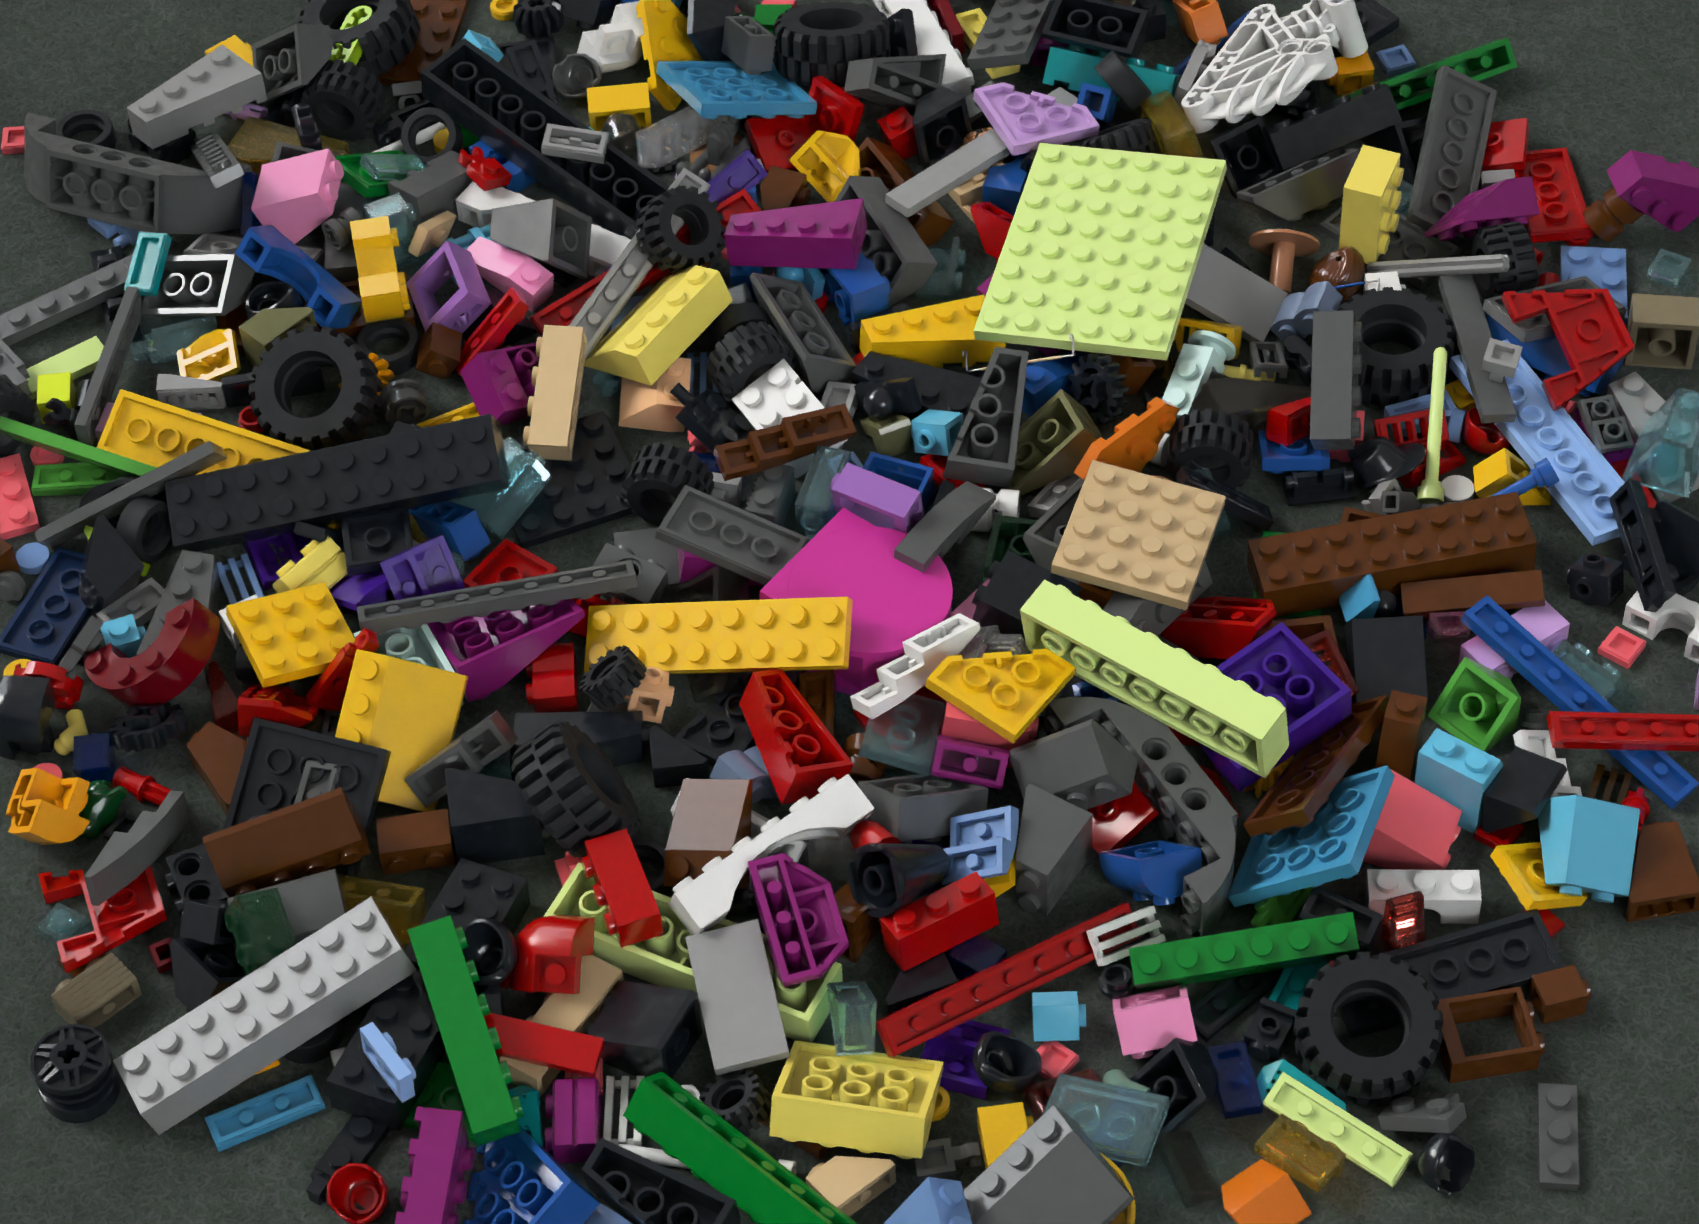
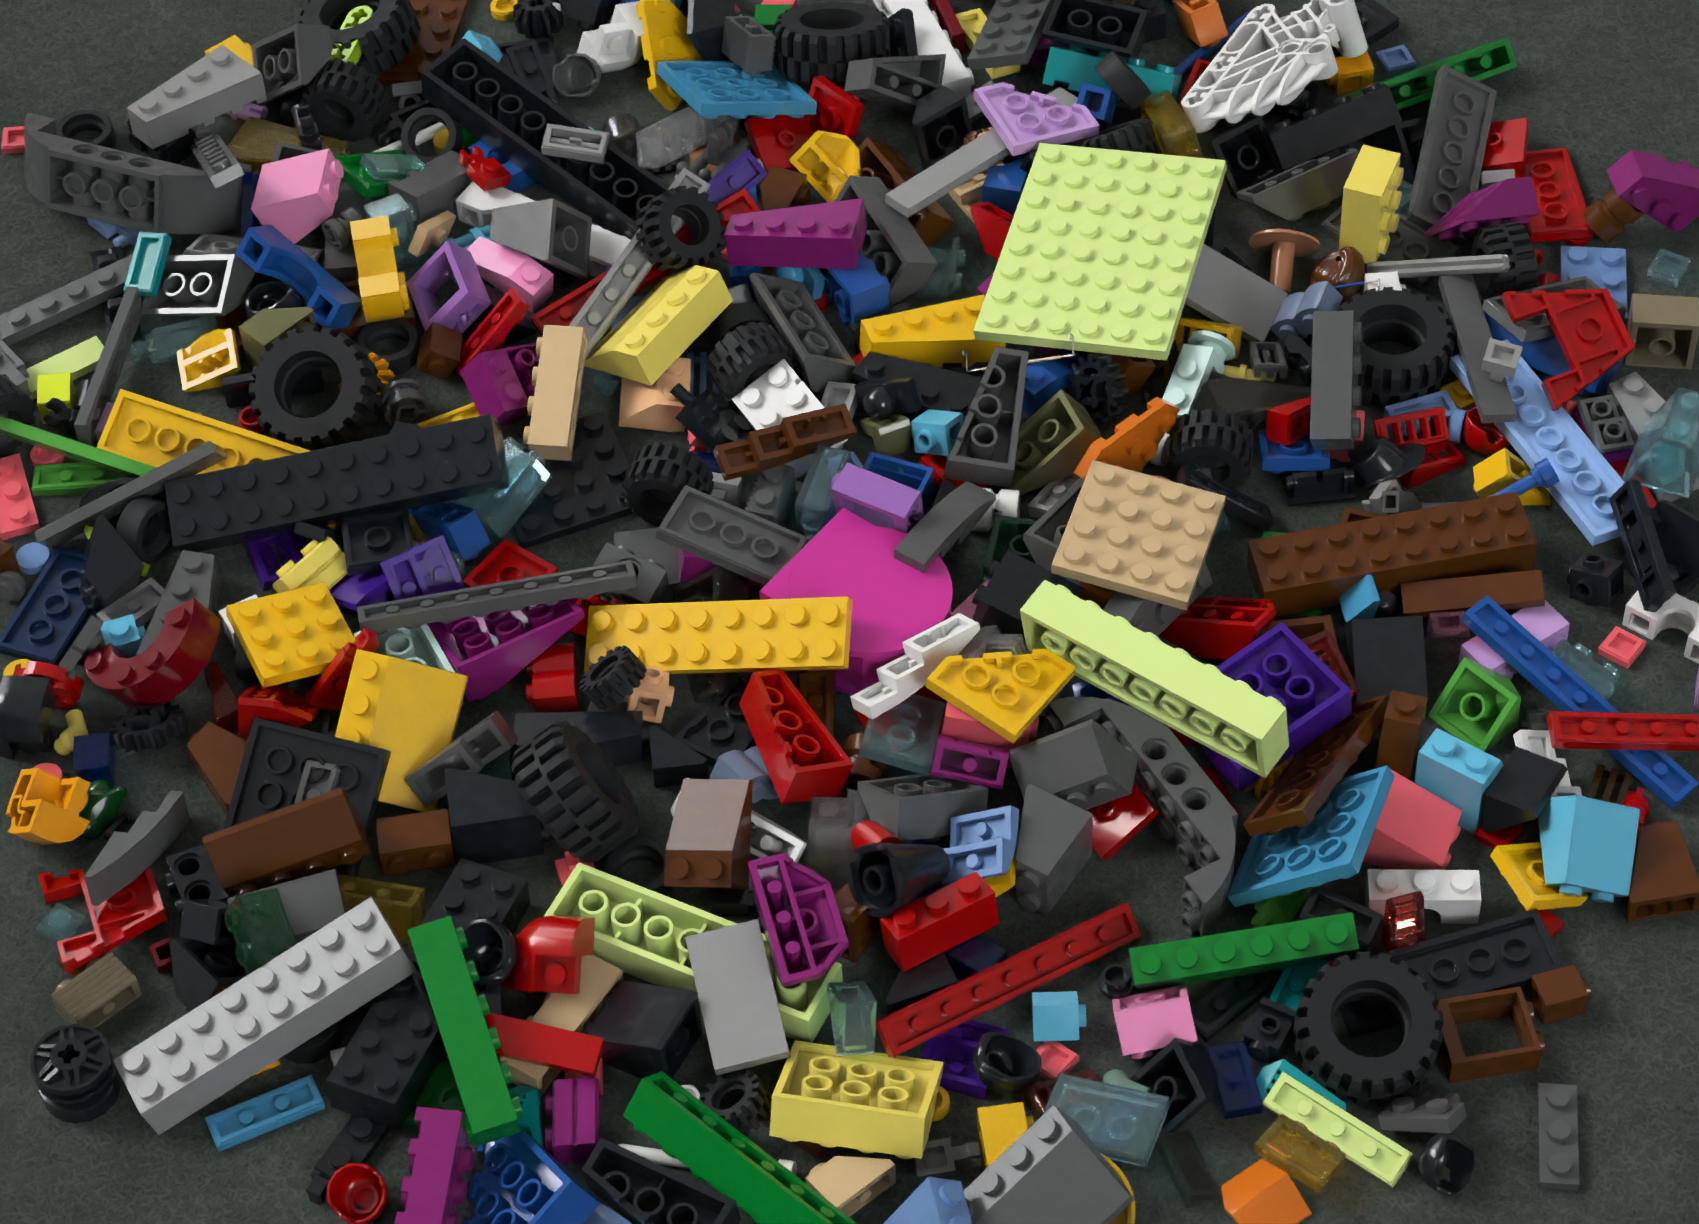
(140, 786): red axle -> none
(183, 392): light grey slope -> none
(233, 567): medium blue tile -> none
(382, 1054): light blue plate -> none
(619, 99): yellow brick -> none
(622, 888): red brick -> none
(623, 1084): white tile -> none
(829, 815): white arch -> none
(899, 132): red brick -> none
(1151, 869): blue brick -> none
(1151, 926): white tile -> none
(1199, 61): light grey hinge -> none
(1430, 488): yellowish green piece -> none
(1457, 489): white tile -> none

